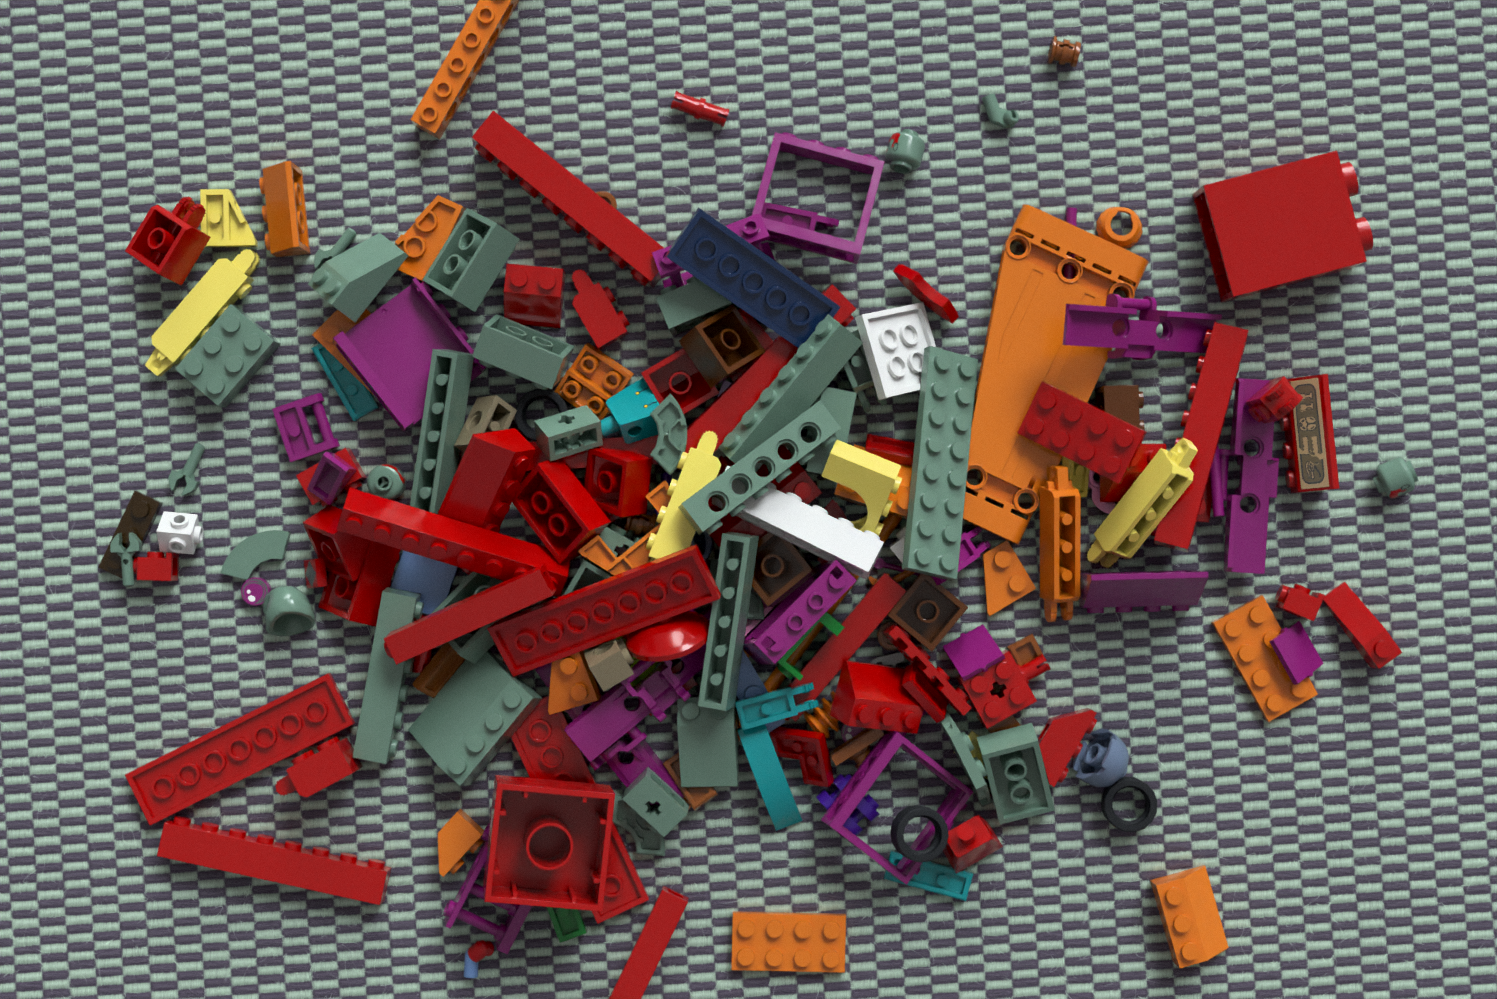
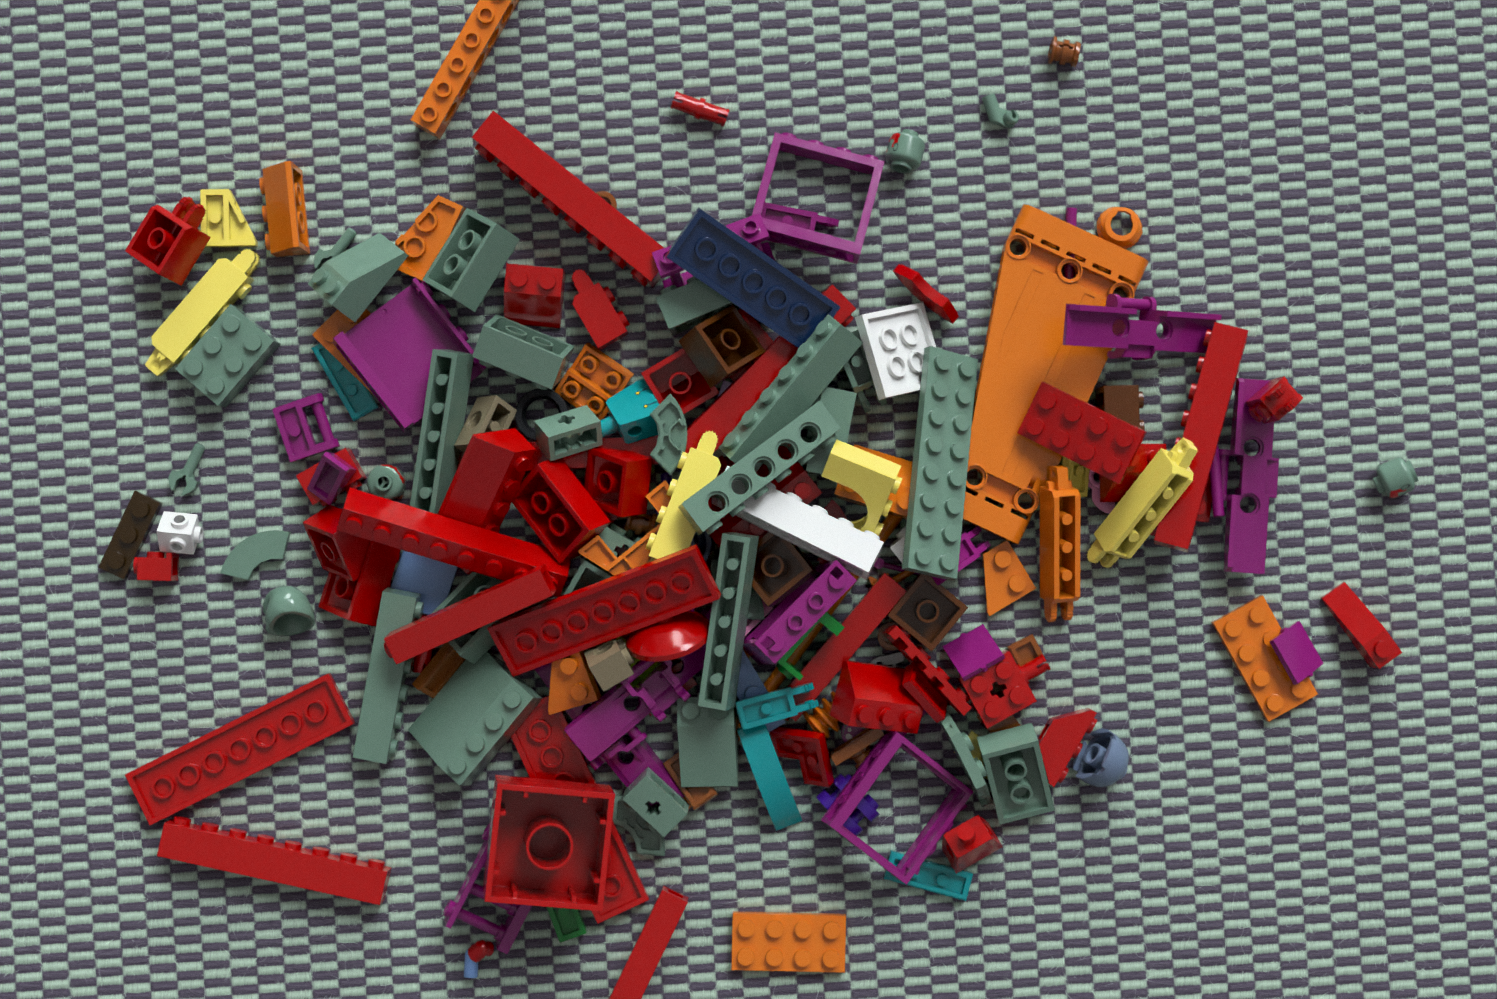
(126, 556): sand green bar -> none
(255, 590): magenta tile -> none
(315, 573): red tile -> none
(319, 770): red hinge -> none
(455, 839): orange slope -> none
(890, 449): red tile -> none
(940, 837): black tyre -> none
(1143, 589): magenta slope -> none
(1150, 806): black tyre -> none
(1189, 916): orange slope -> none
(1282, 225): red brick -> none
(1298, 601): red brick -> none
(1310, 437): slope -> none

